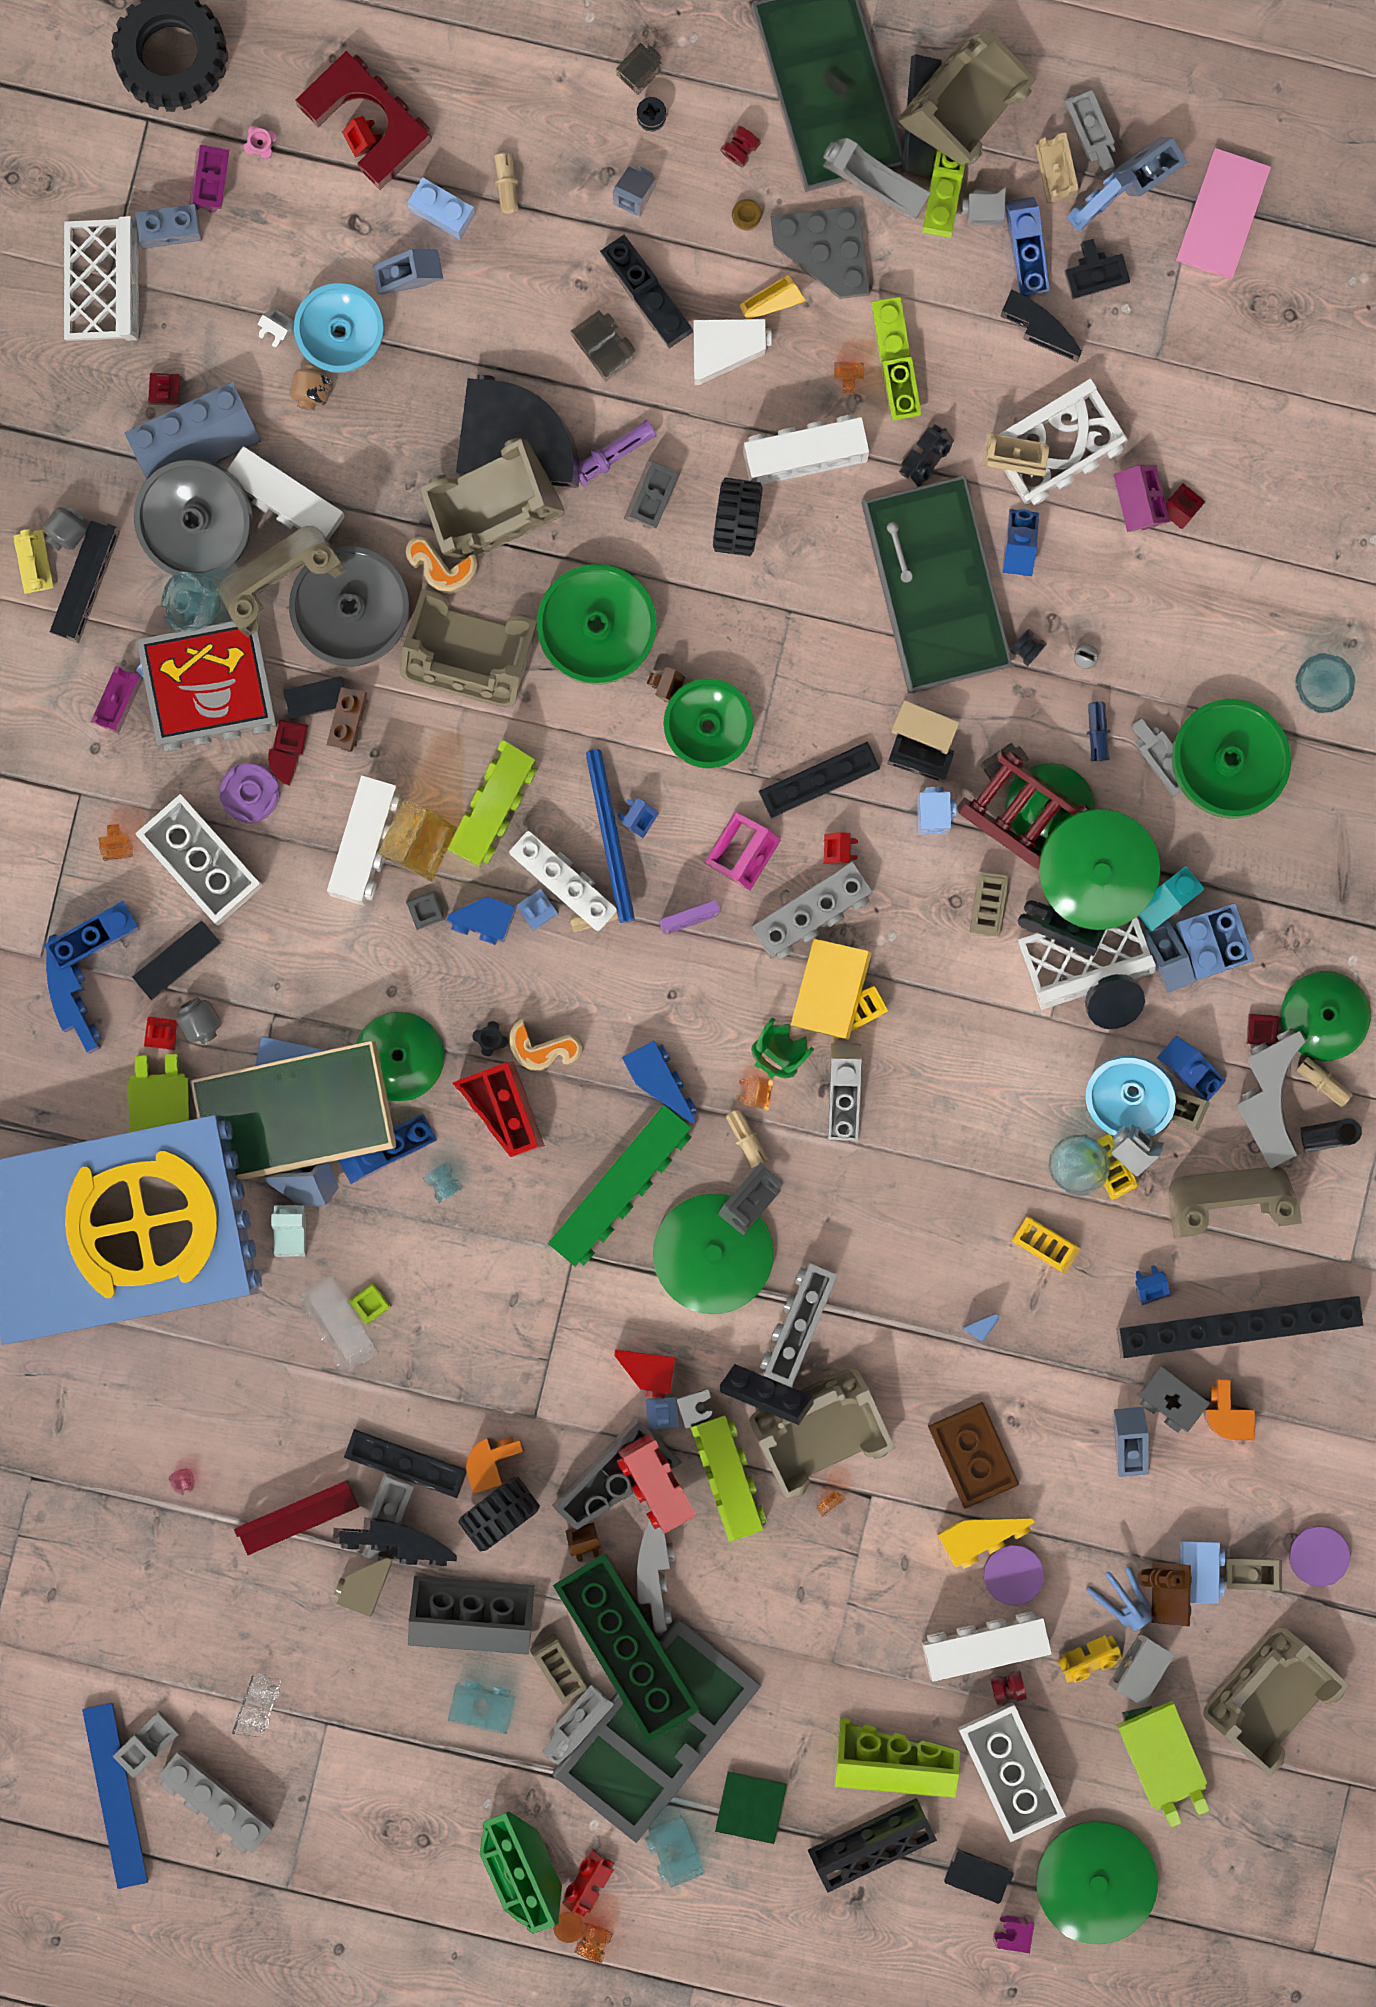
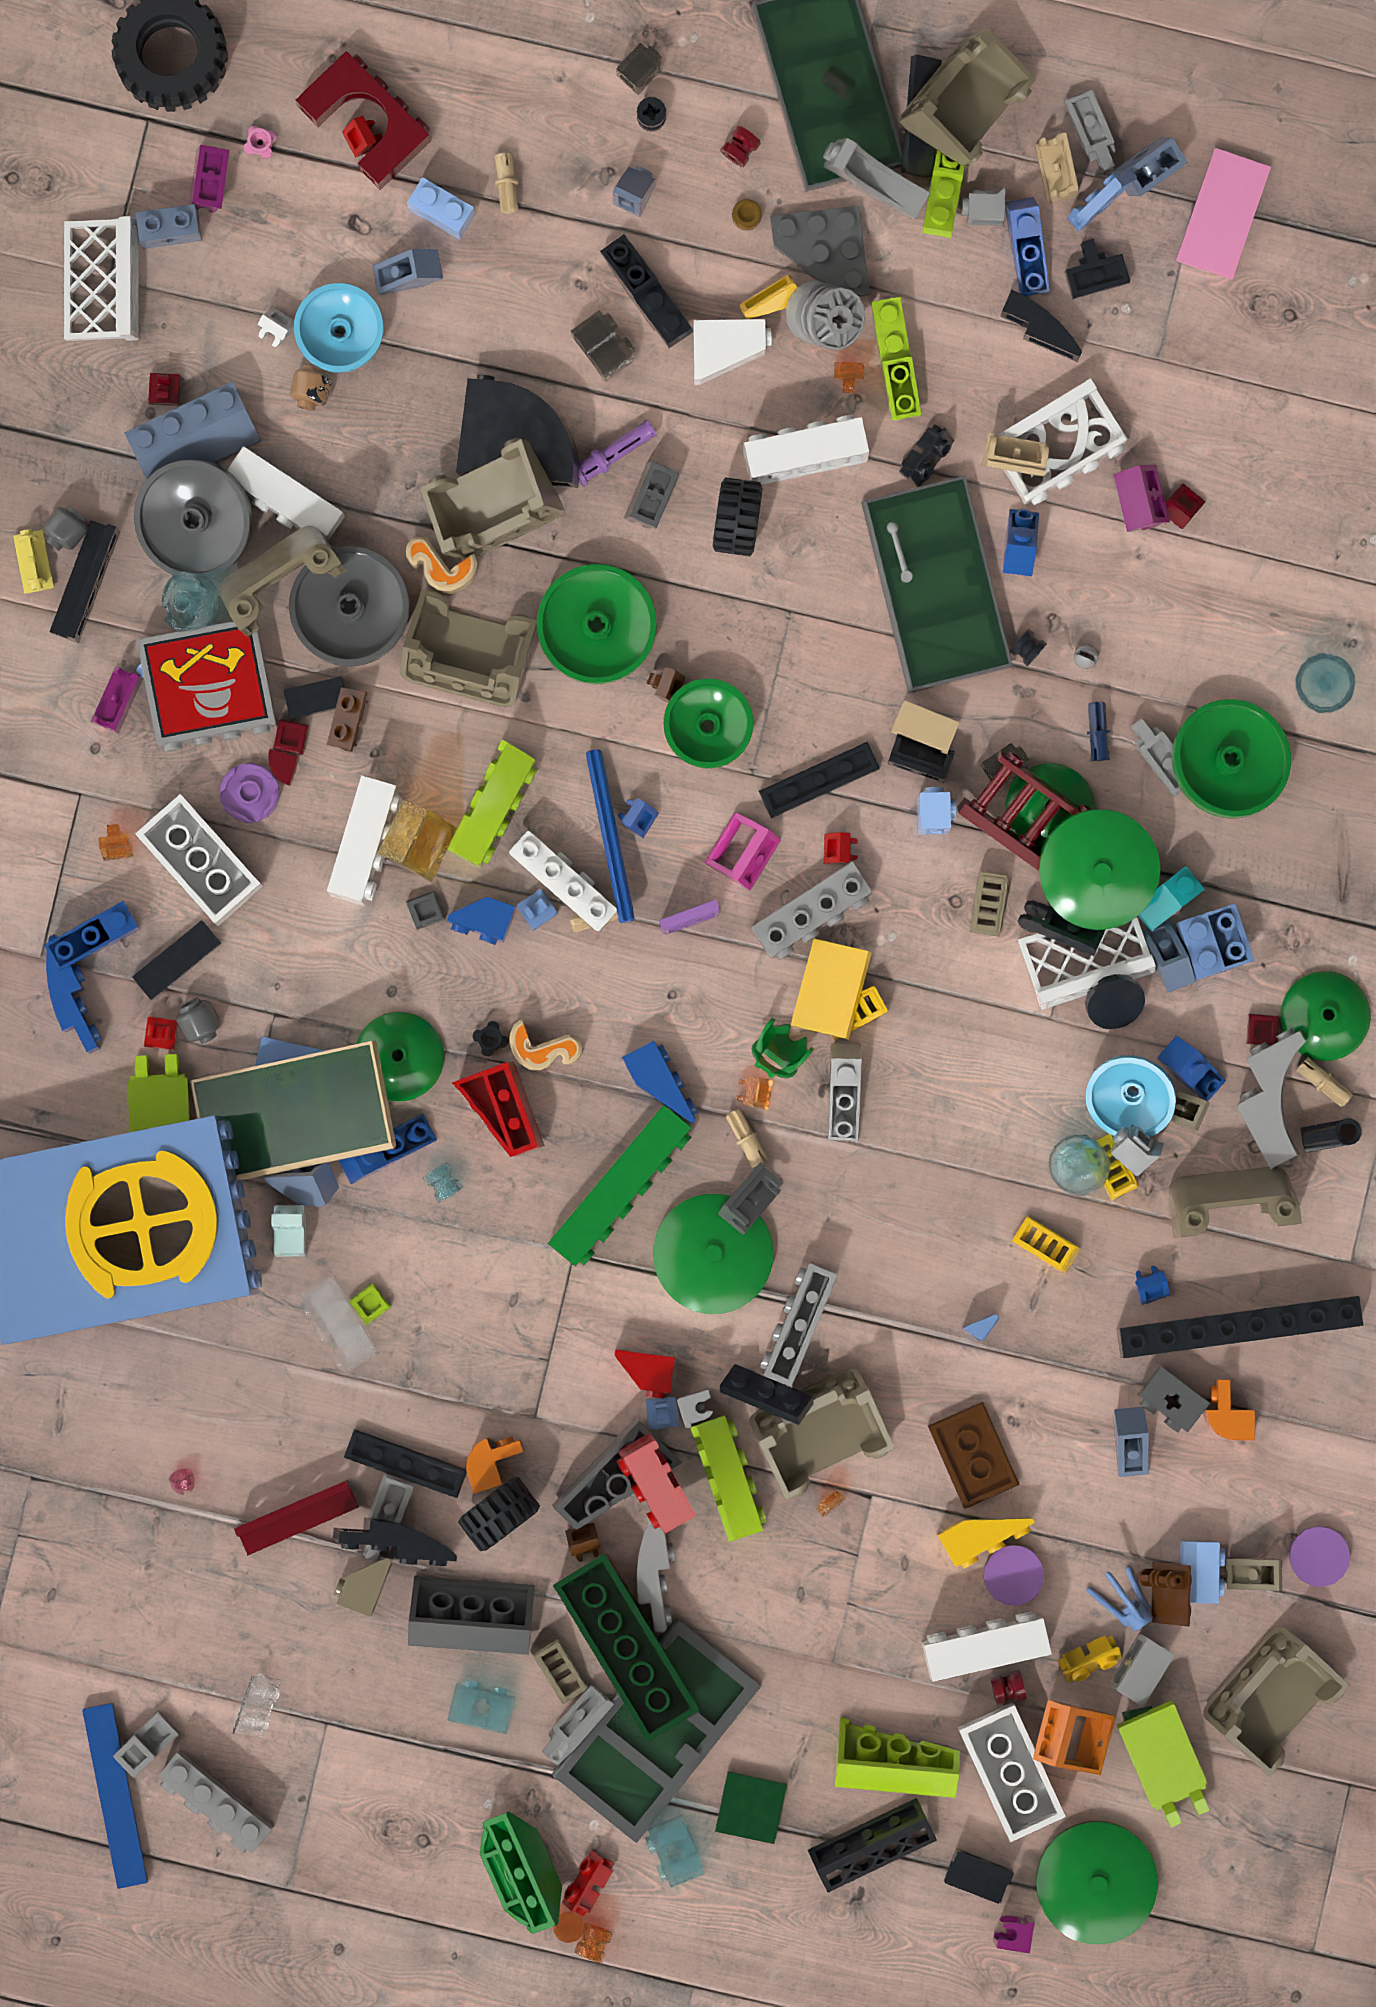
(825, 315): none -> light grey wheel
(1057, 1732): none -> orange window

